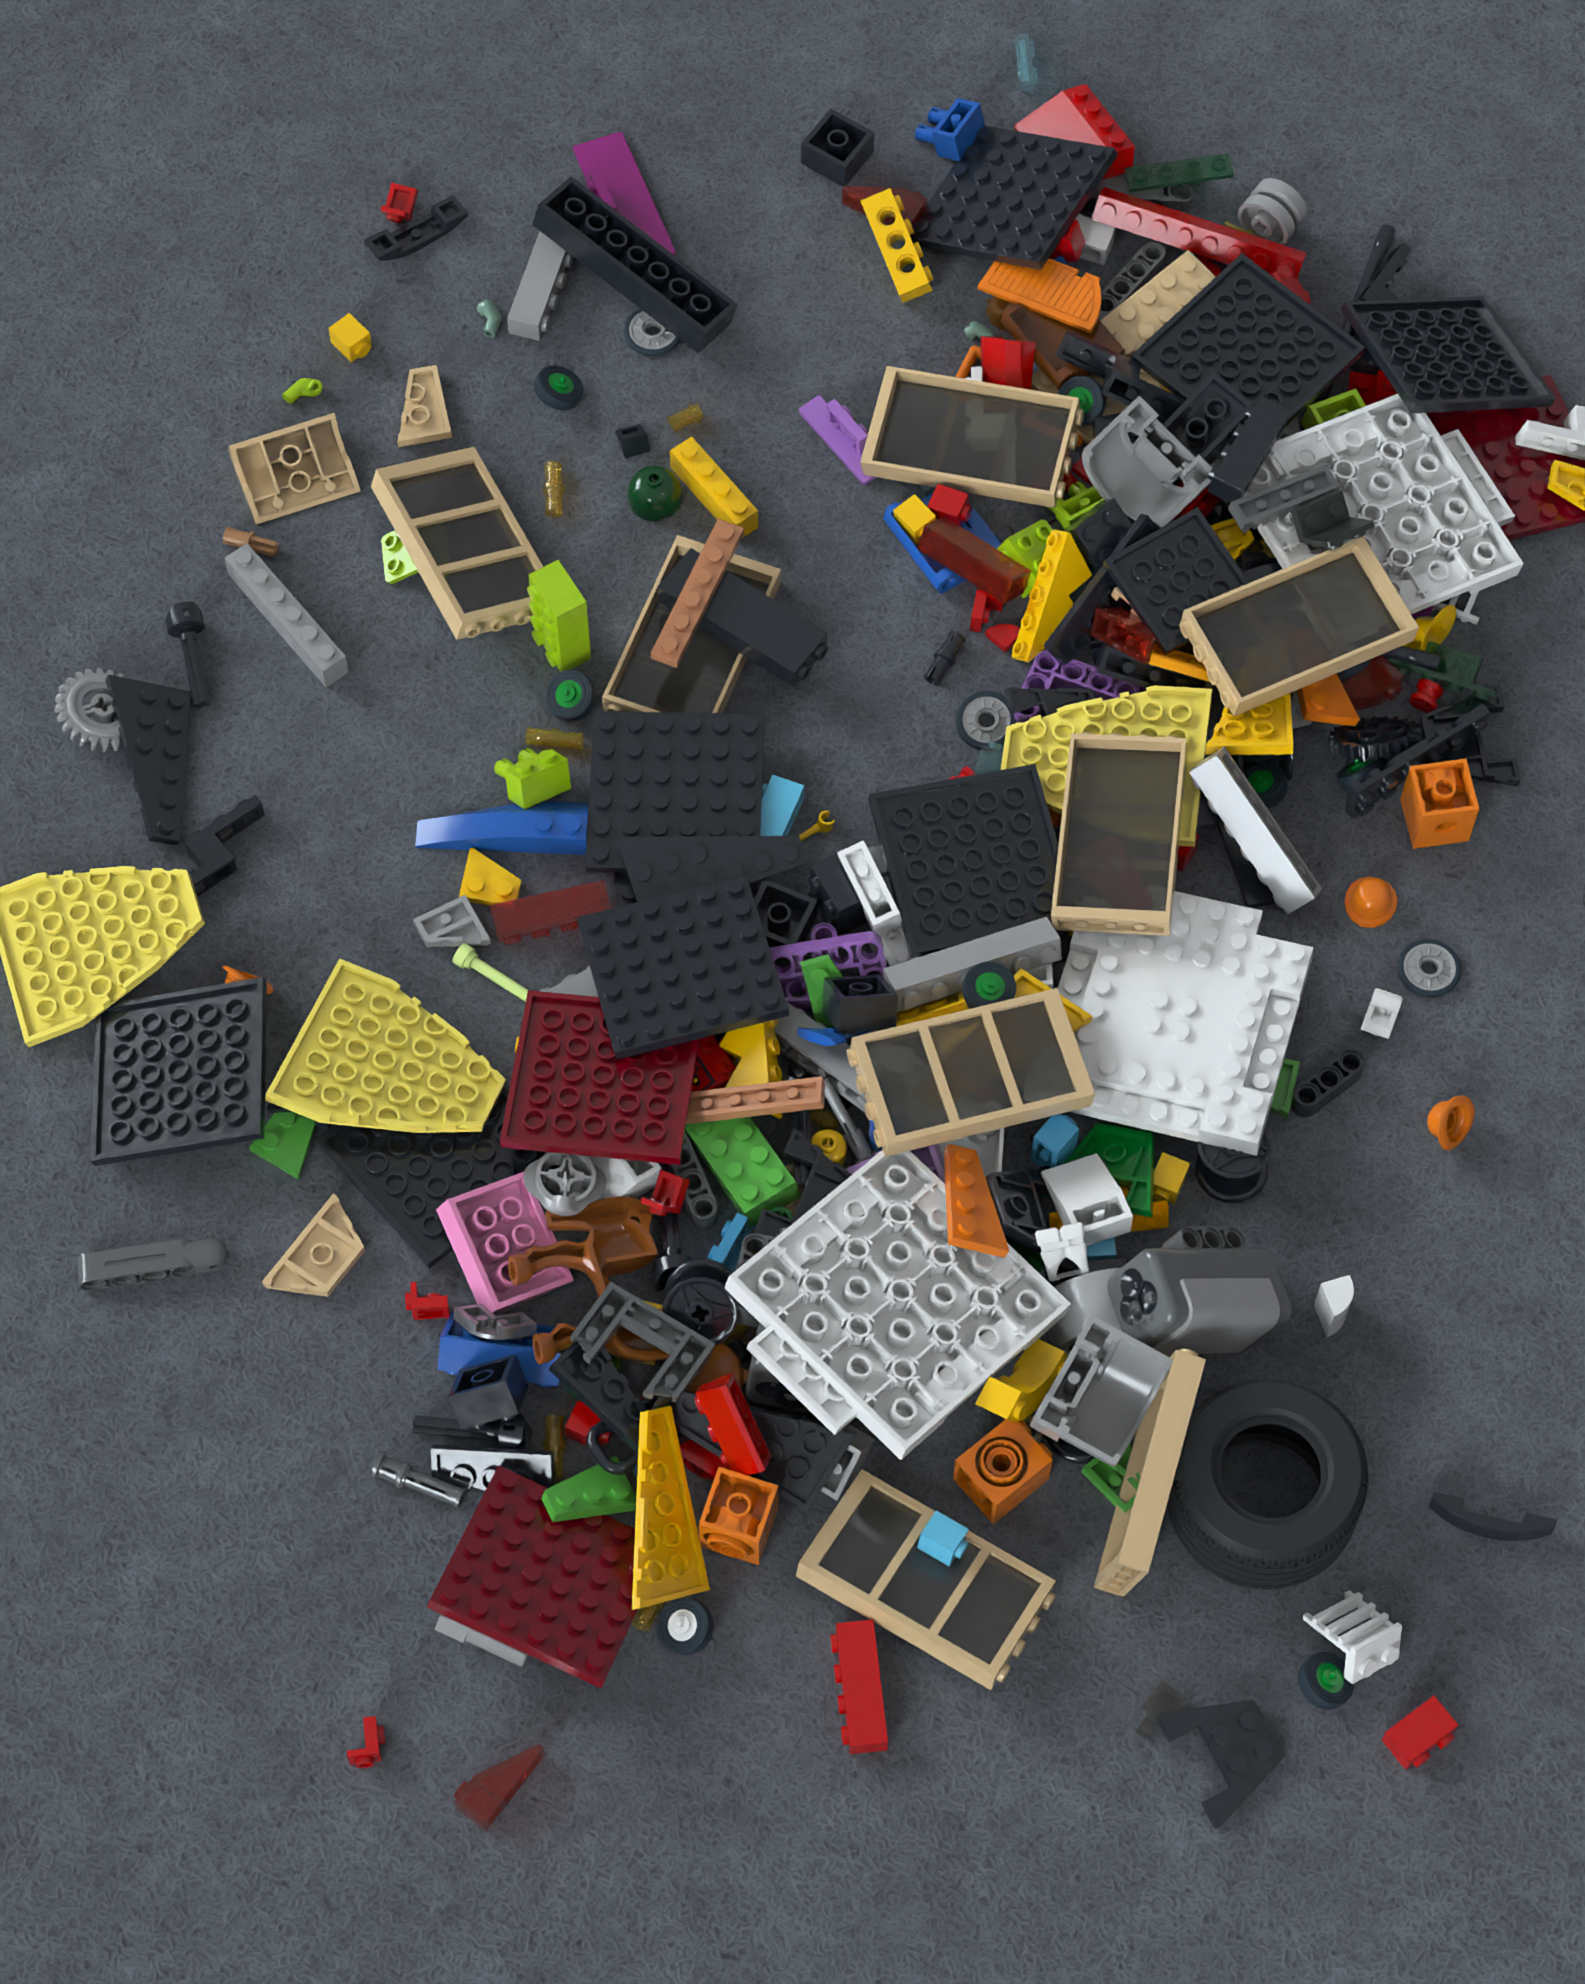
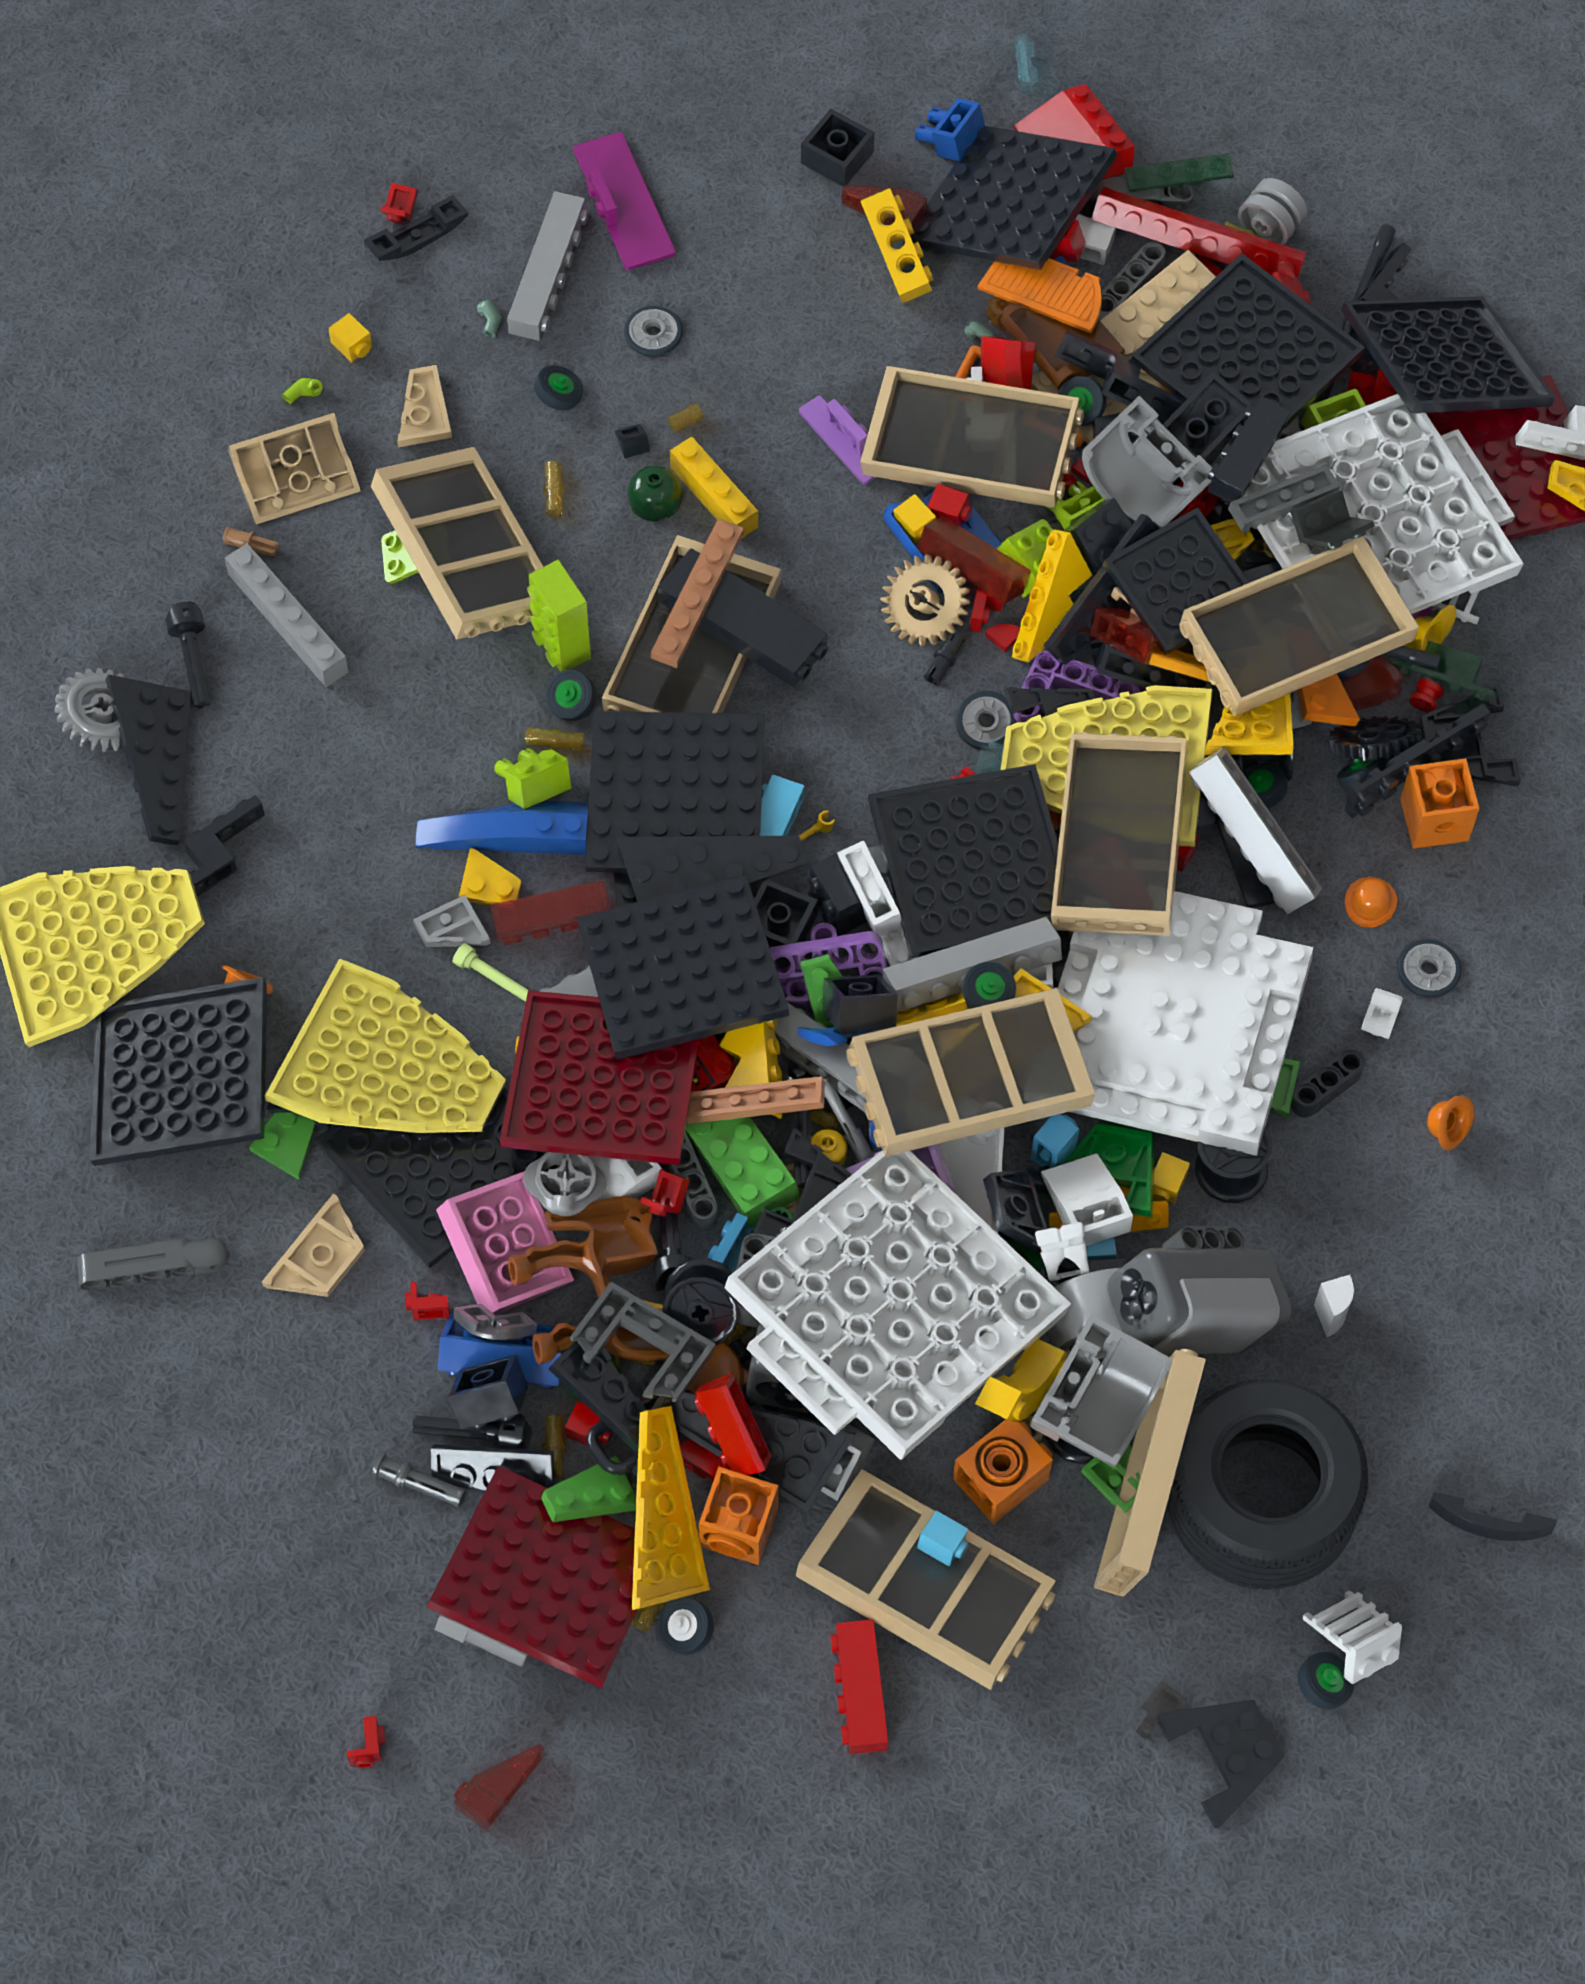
(634, 264): black brick -> none
(904, 586): none -> tan gear
(969, 1204): orange wing -> none
(1420, 1733): red brick -> none

